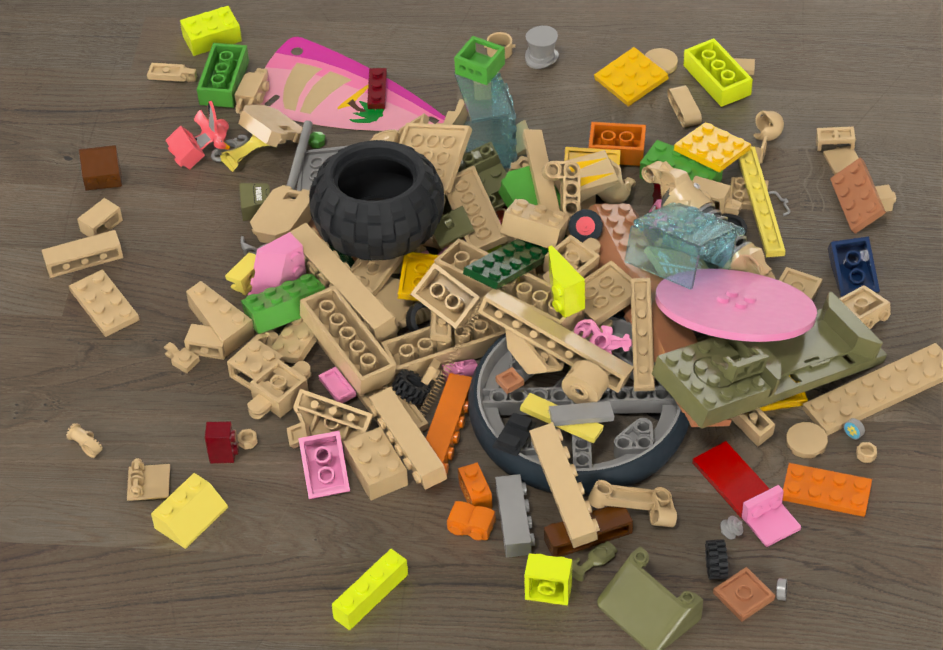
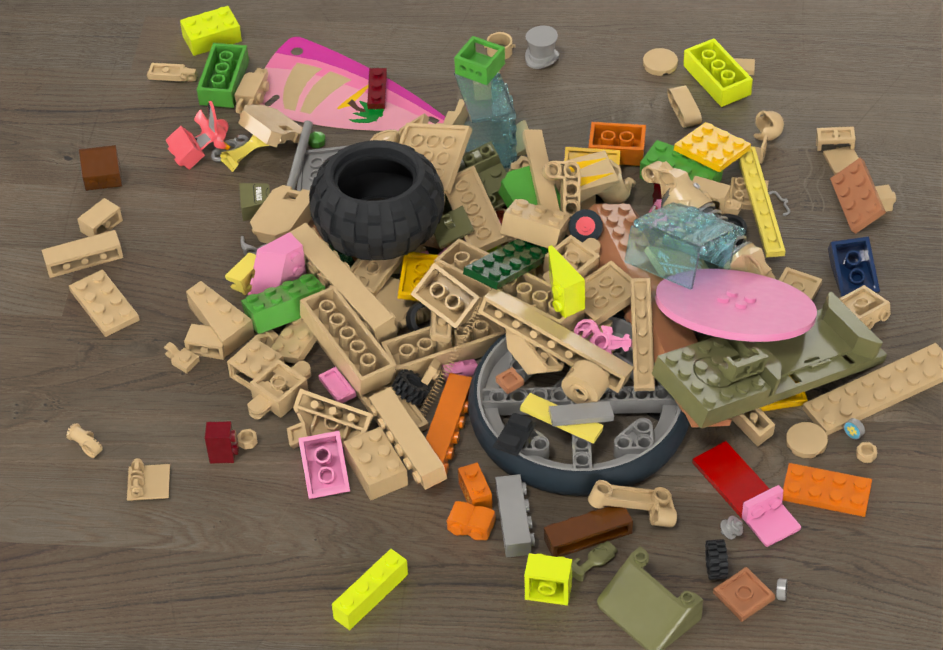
(188, 511): light yellow slope -> none
(563, 485): tan brick -> none
(631, 76): yellow plate -> none

